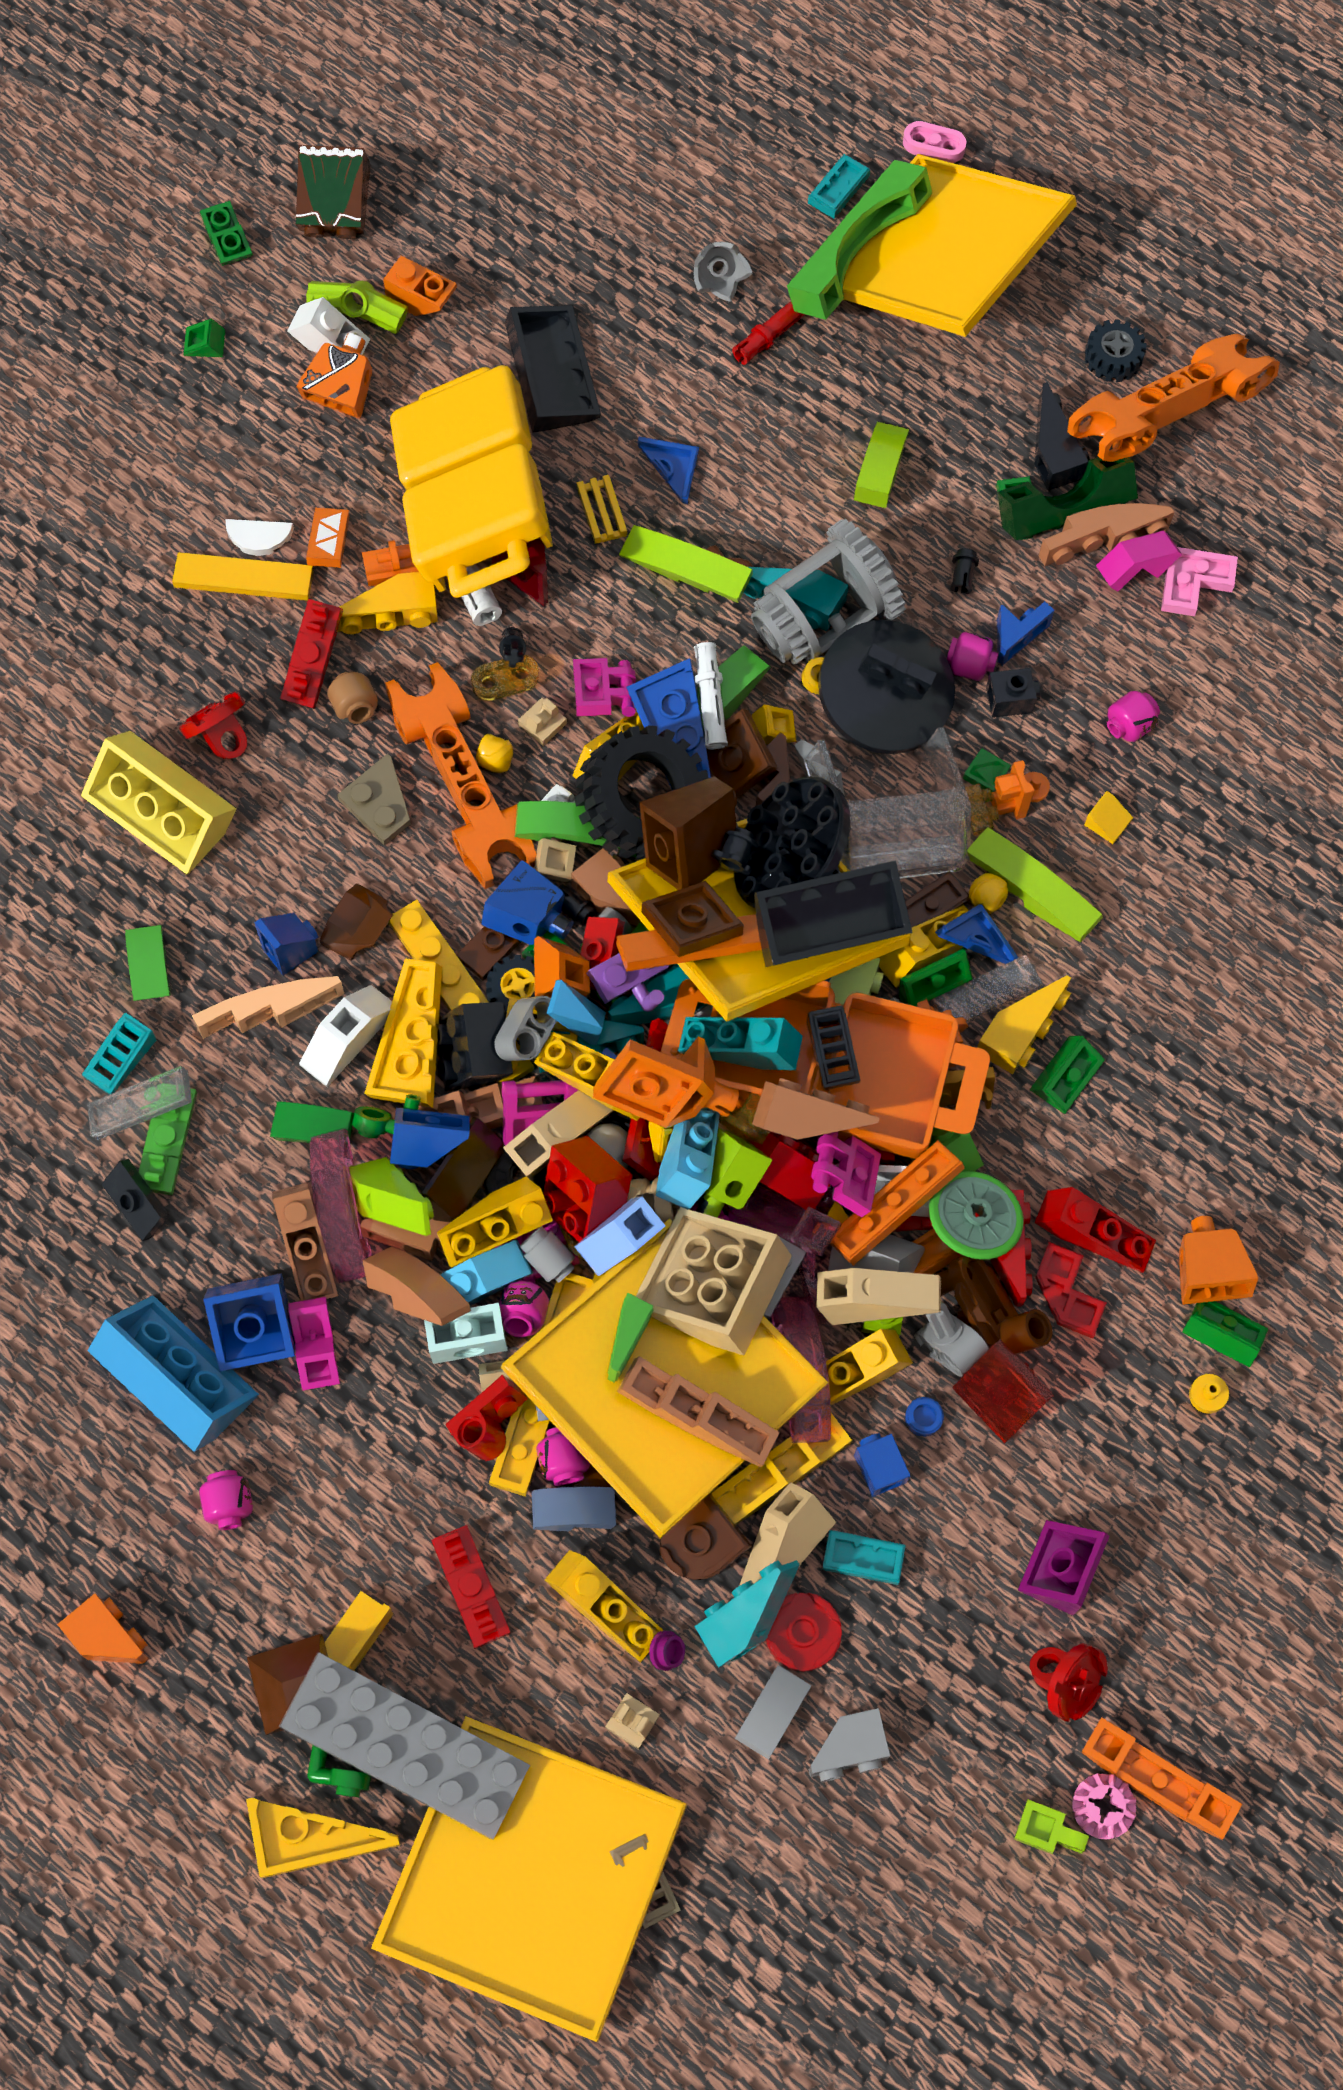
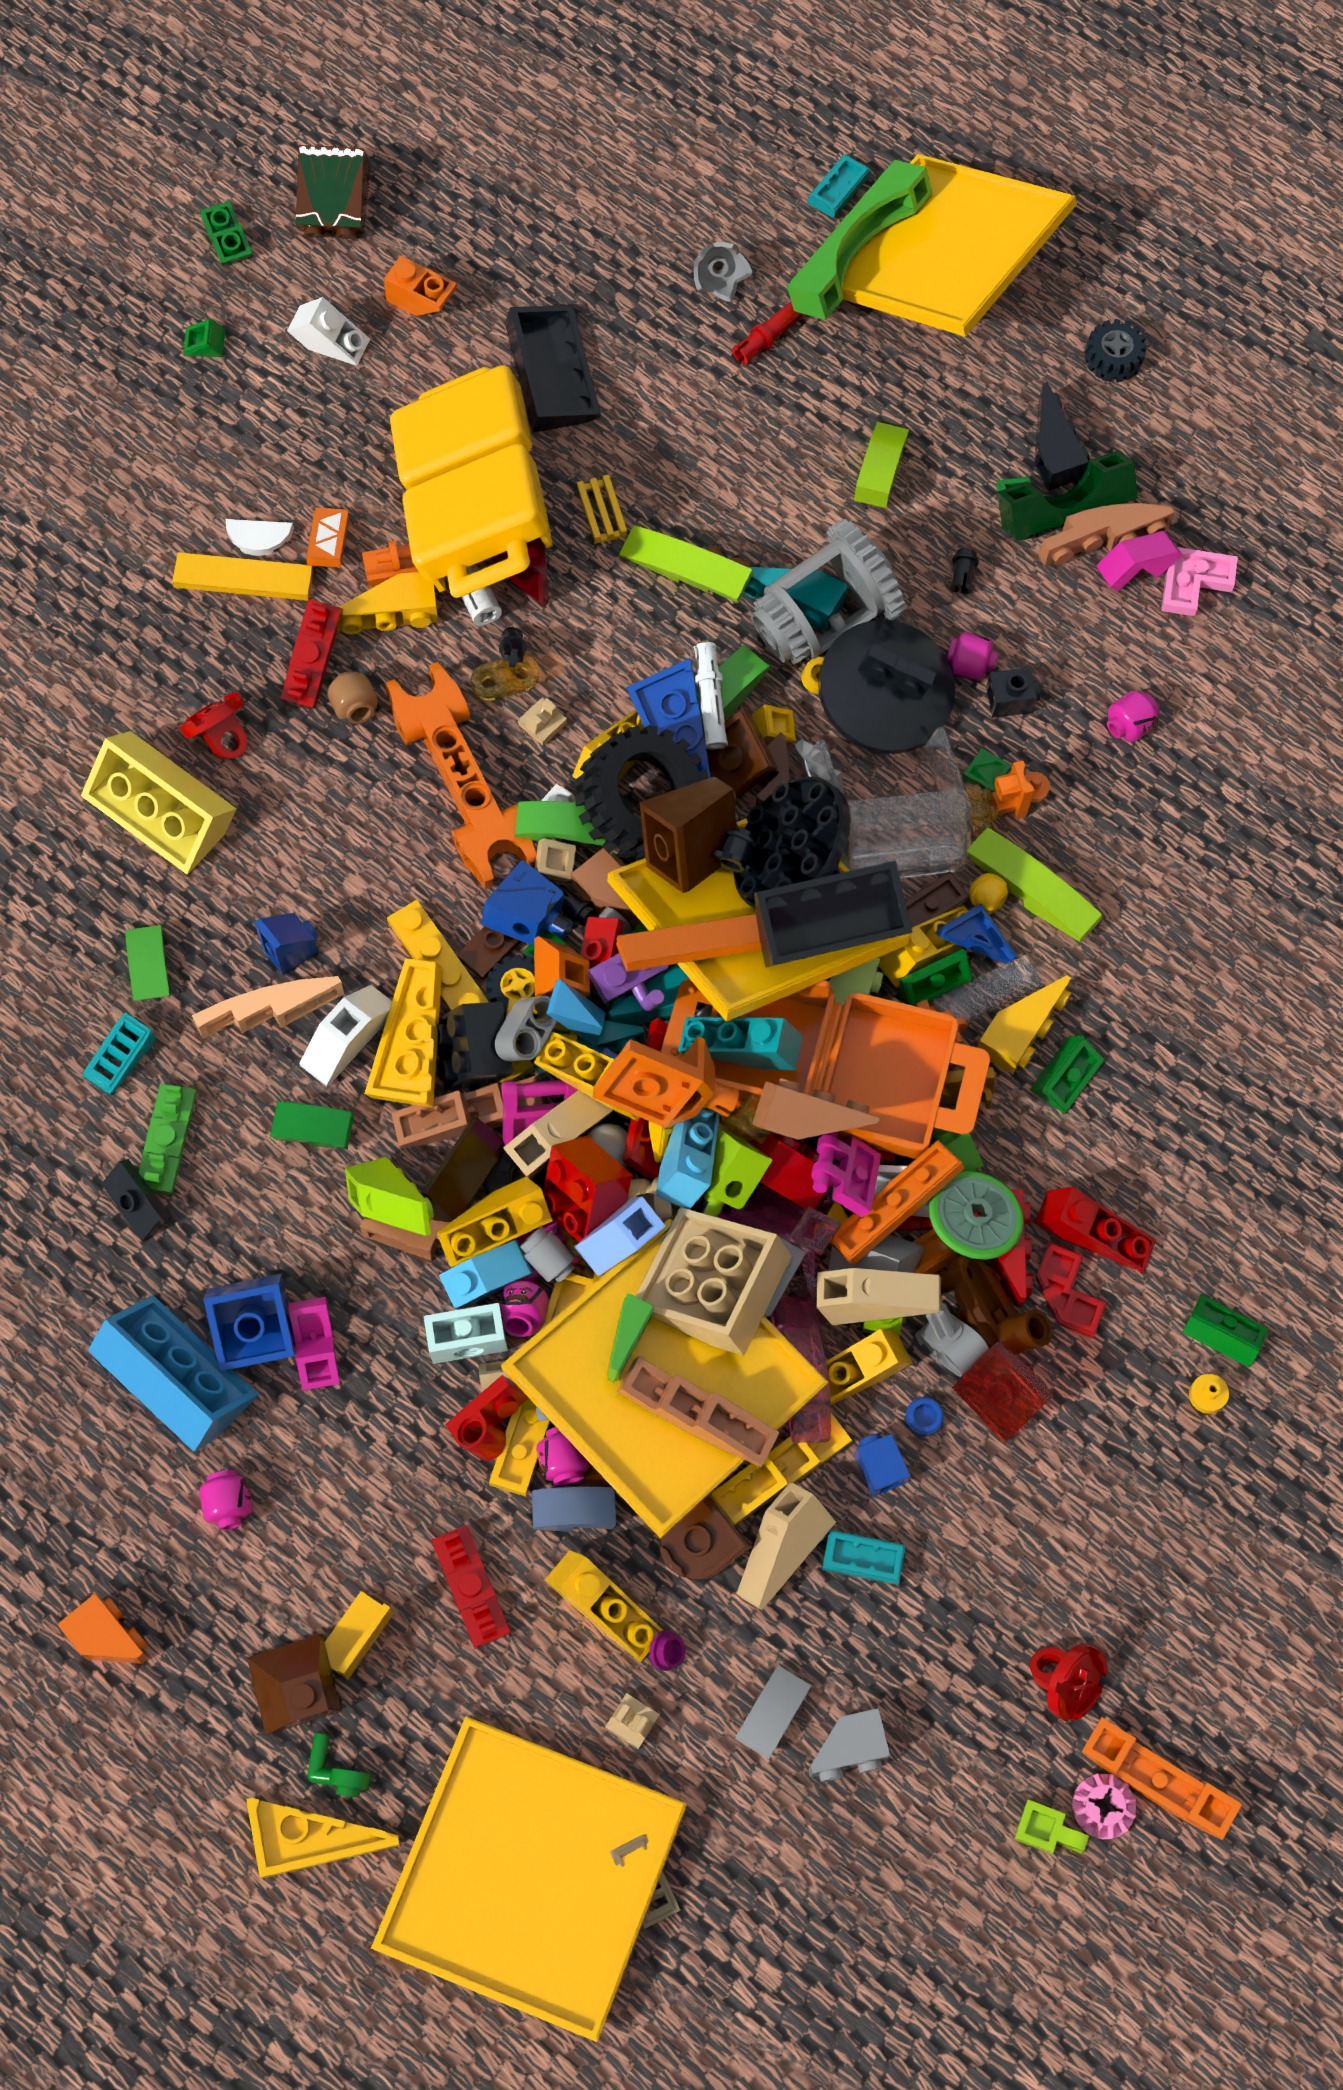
(139, 1102): clear tile -> none
(304, 1242): nougat slope -> none
(337, 1205): clear pink slope -> none
(338, 377): orange torso -> none
(356, 922): reddish brown slope -> none
(373, 1122): green plate -> none
(376, 306): lime piece -> none
(378, 801): dark tan wing -> none
(404, 1746): light grey plate -> none
(414, 1287): nougat slope -> none
(425, 1136): blue slope -> none
(494, 754): yellow piece -> none
(593, 688): dark pink plate -> none
(673, 462): blue tile -> none
(692, 918): reddish brown tile -> none
(746, 1620): slope -> none
(794, 1642): red tile -> none
(828, 1017): black slope -> none
(935, 140): bright pink plate -> none
(1017, 633): blue slope -> none
(1063, 1565): magenta slope -> none
(1108, 818): yellow slope -> none
(1134, 420): orange piece -> none
(1214, 1264): orange torso -> none

